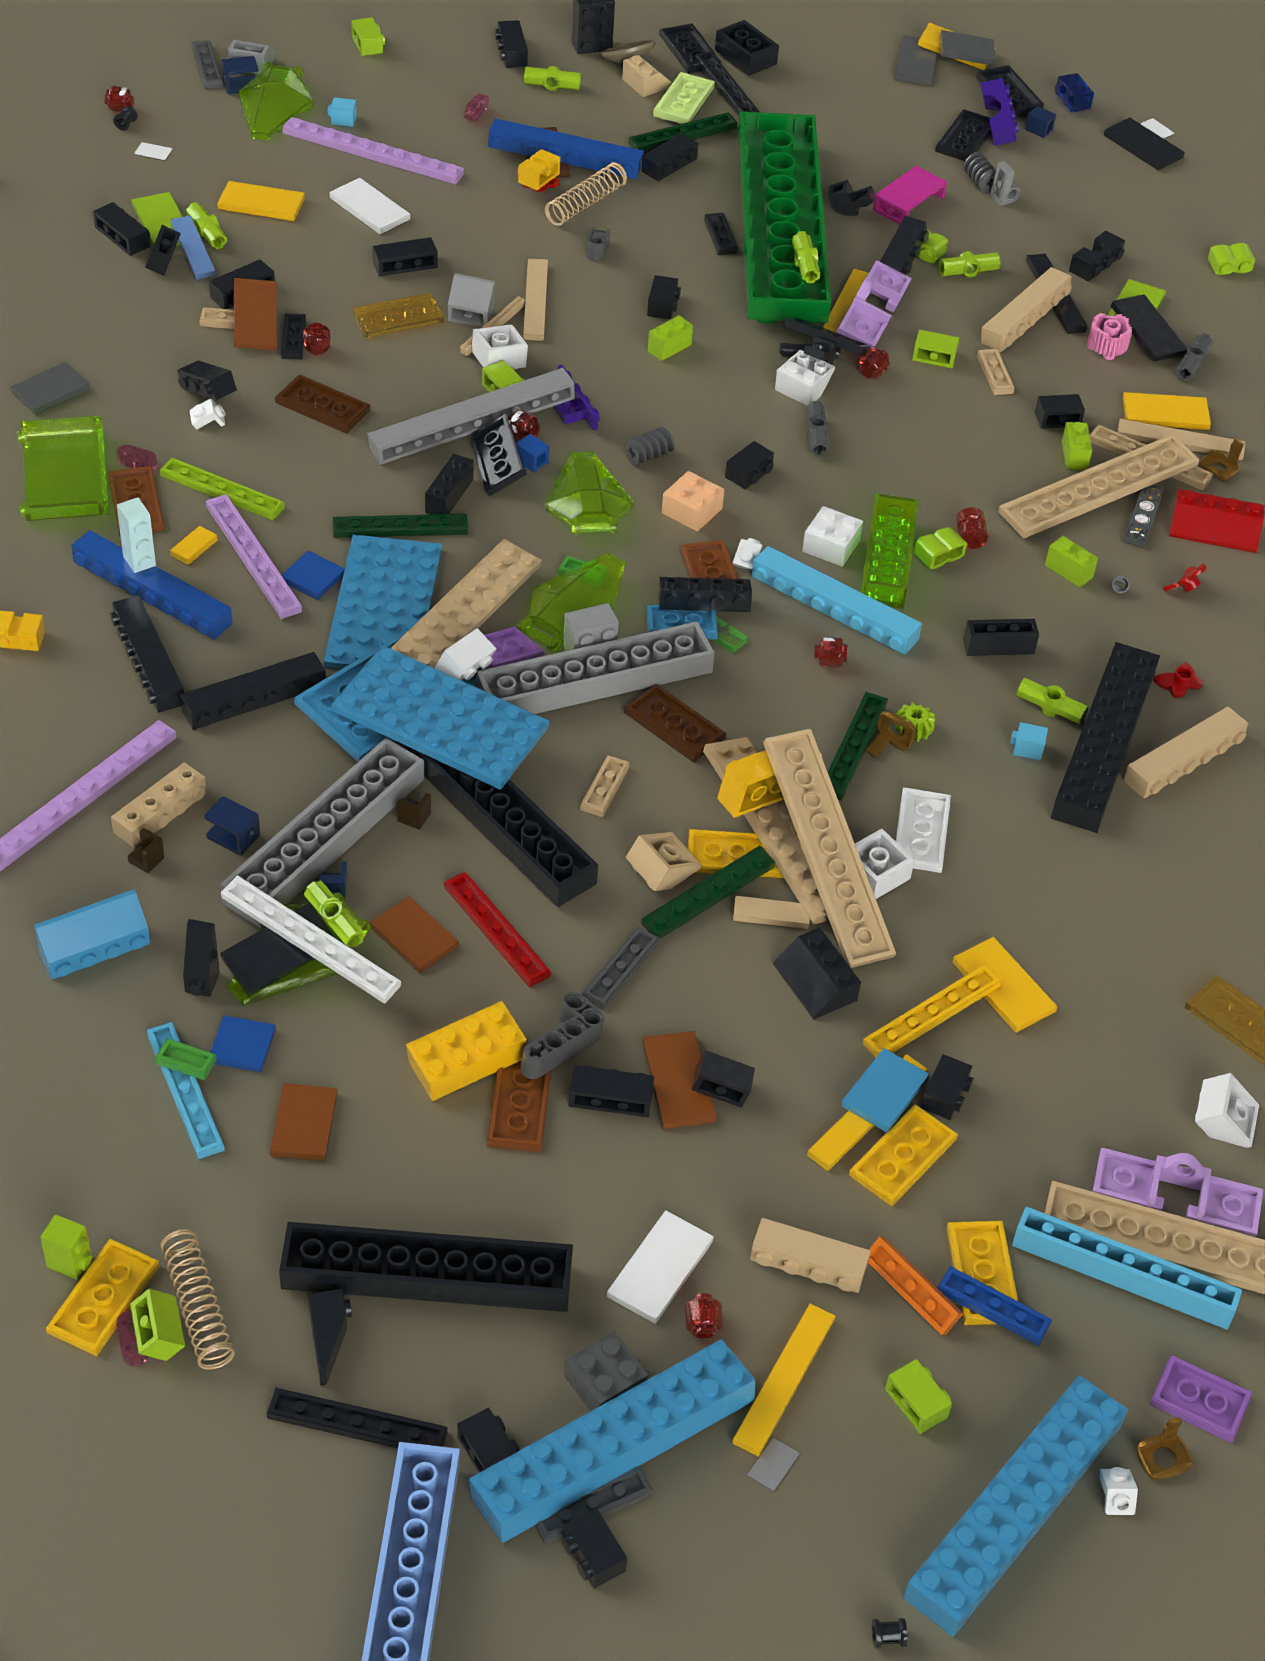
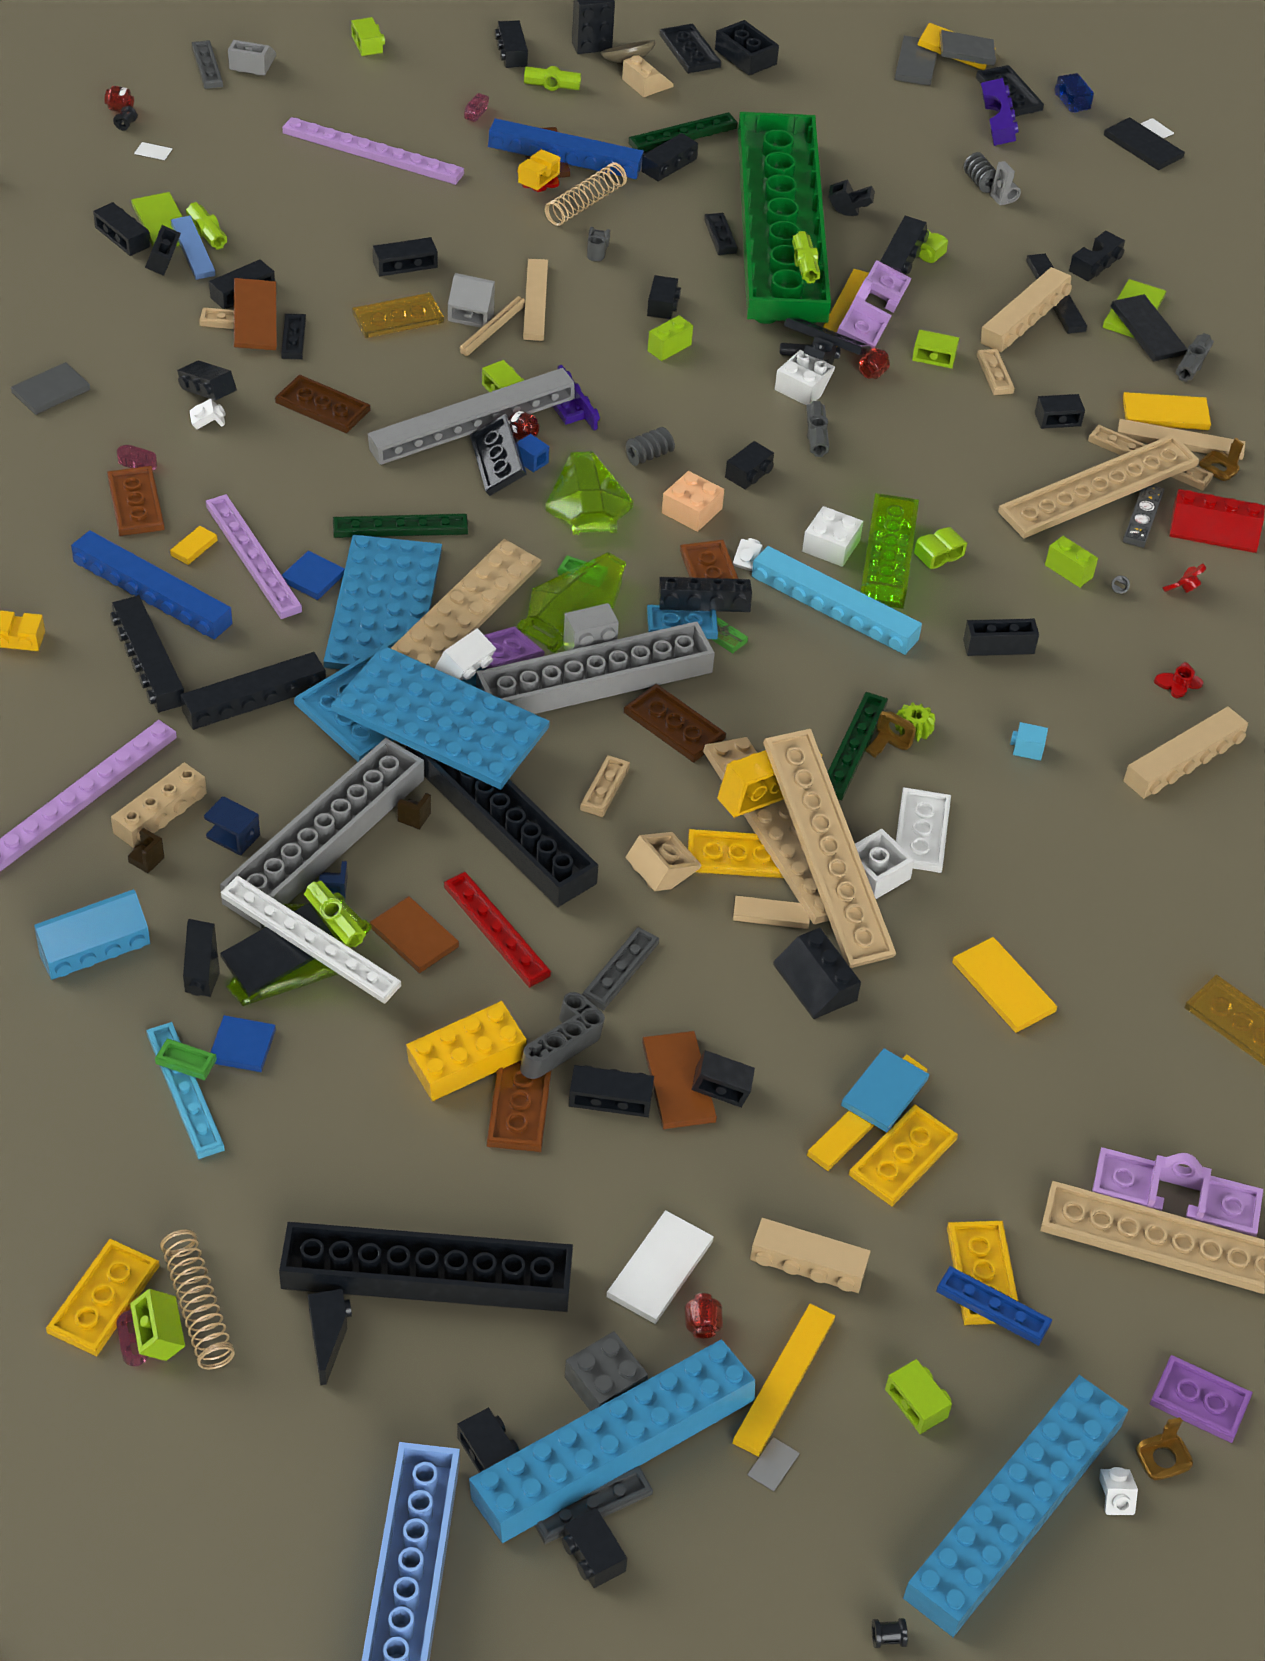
(64, 468): clear neon green windscreen -> none
(66, 1247): lime brick -> none
(136, 535): light aqua brick -> none
(217, 486): lime tile -> none
(238, 66): dark blue piece -> none
(261, 201): yellow tile -> none
(274, 99): clear neon green windscreen -> none
(303, 1122): dark orange tile -> none
(317, 338): clear red head -> none
(343, 112): medium azure brick -> none
(352, 1420): black tile -> none
(369, 205): white tile -> none
(449, 485): black brick -> none
(499, 344): white brick -> none
(683, 98): yellowish green plate -> none
(708, 892): dark green plate -> none
(724, 83): black tile -> none
(831, 652): clear red head -> none
(907, 193): dark pink panel -> none
(913, 1286): orange plate -> none
(933, 1011): yellow tile -> none
(947, 1086): black brick -> none
(965, 135): black tile -> none
(969, 264): lime piece -> none
(972, 527): clear red wheel -> none
(1040, 122): dark blue panel -> none
(1052, 701): lime piece -> none
(1076, 446): lime brick -> none
(1105, 738): black brick -> none
(1109, 335): bright pink brick -> none
(1127, 1268): medium azure brick -> none
(1227, 1111): white slope -> none
(1231, 258): lime brick -> none

